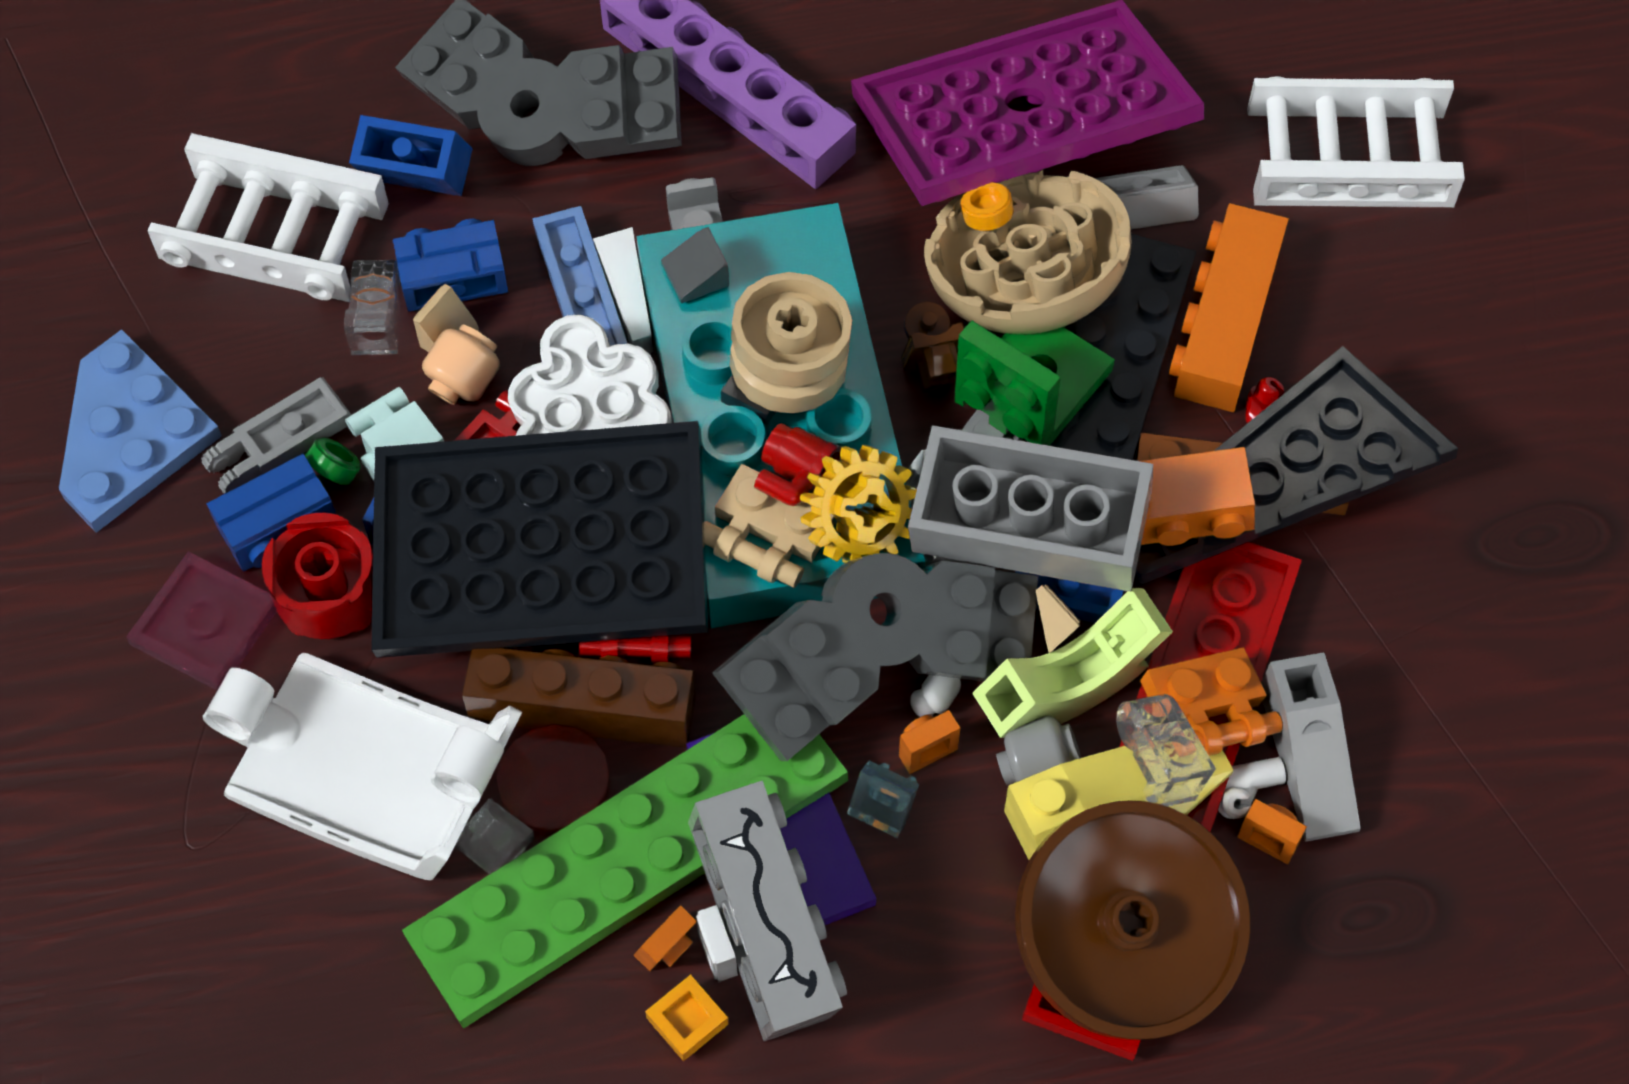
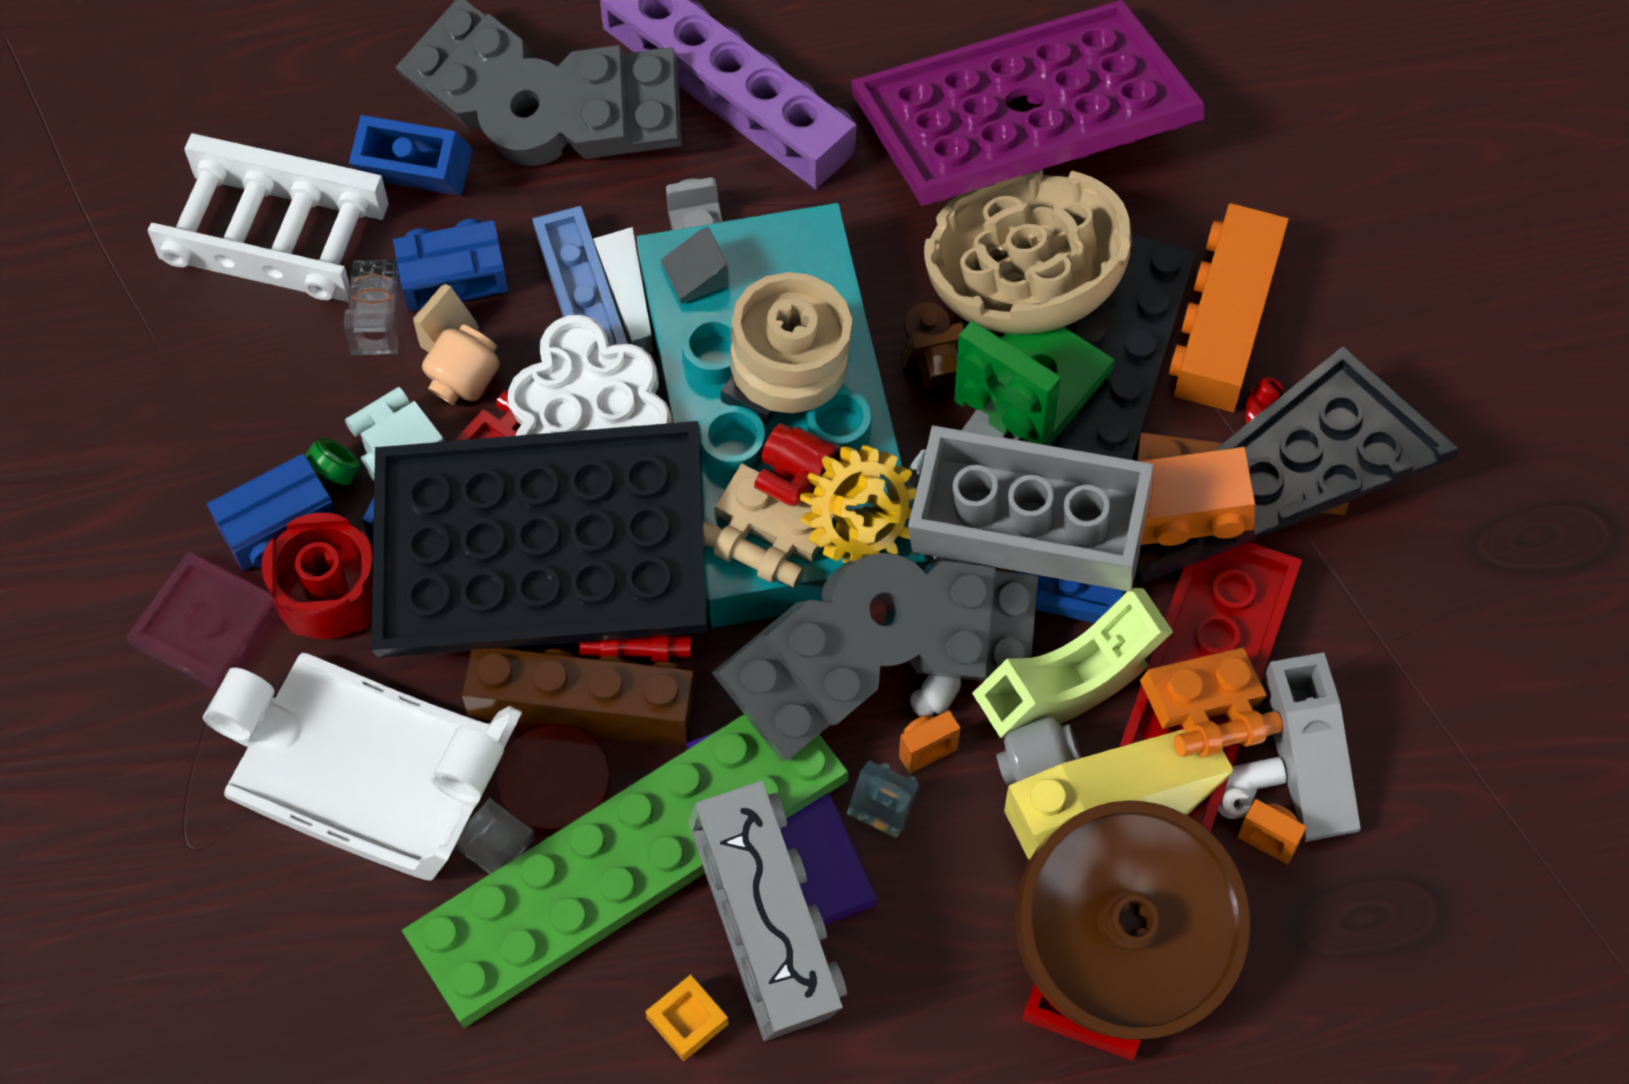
(126, 431): medium blue plate -> none
(277, 434): light grey hinge -> none
(667, 941): orange plate -> none
(716, 944): white tile -> none
(987, 207): light orange tile -> none
(1056, 617): tan slope -> none
(1156, 195): light grey slope -> none
(1164, 749): clear leg -> none
(1354, 182): white fence -> none

